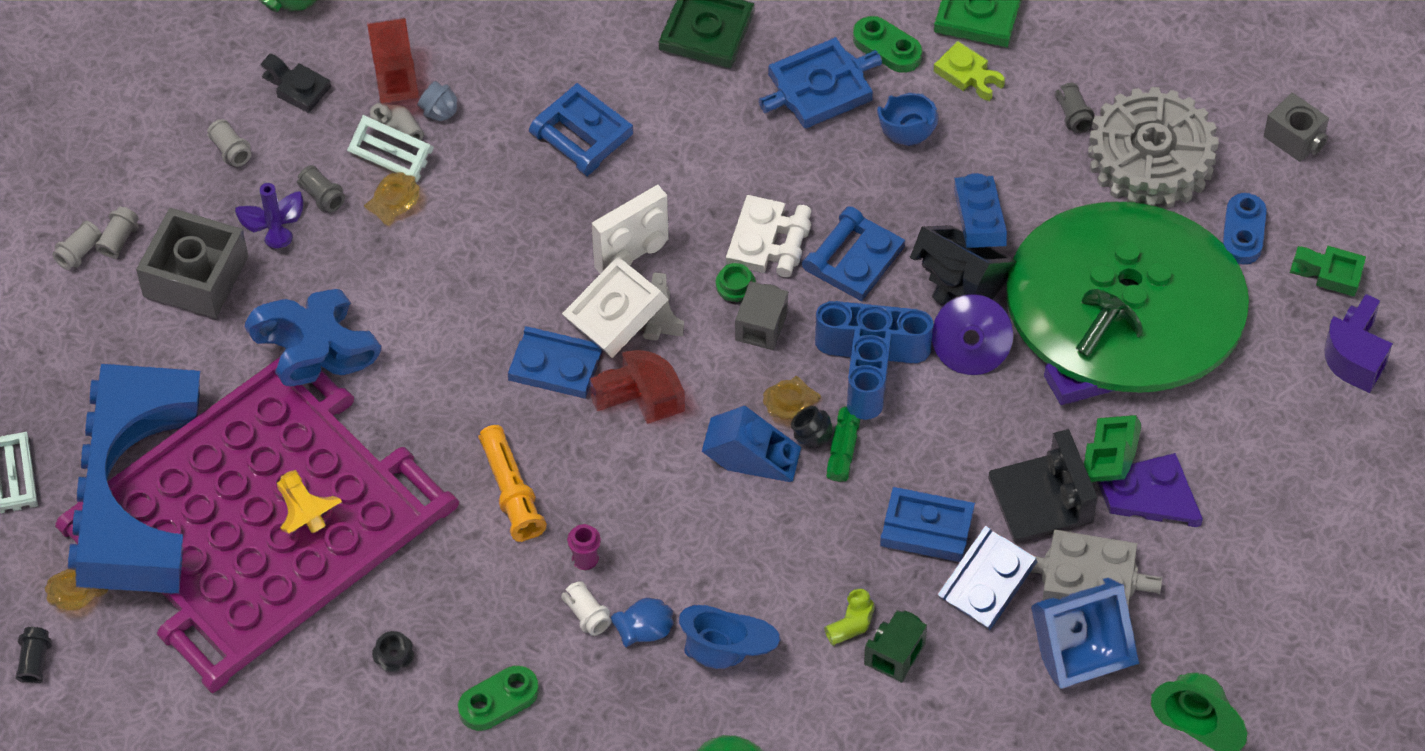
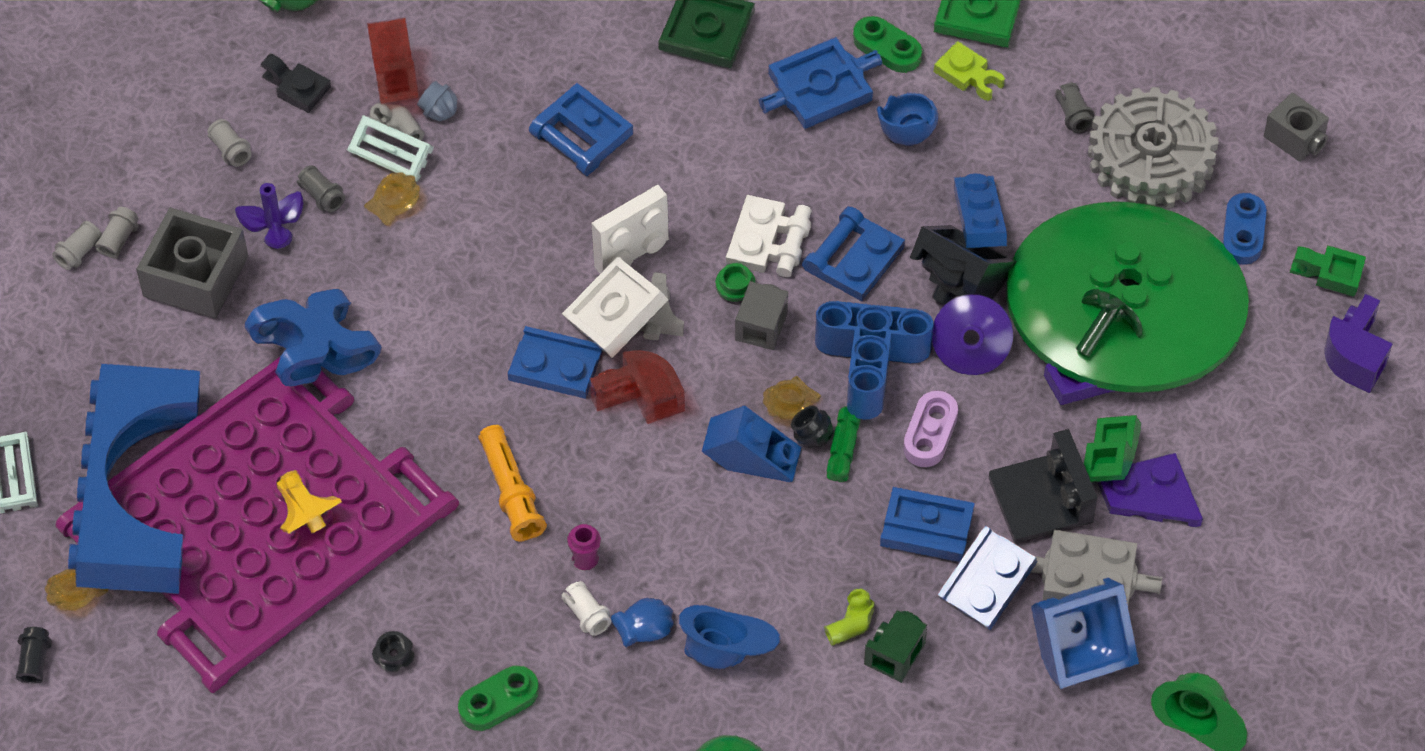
(930, 431): none -> lavender plate

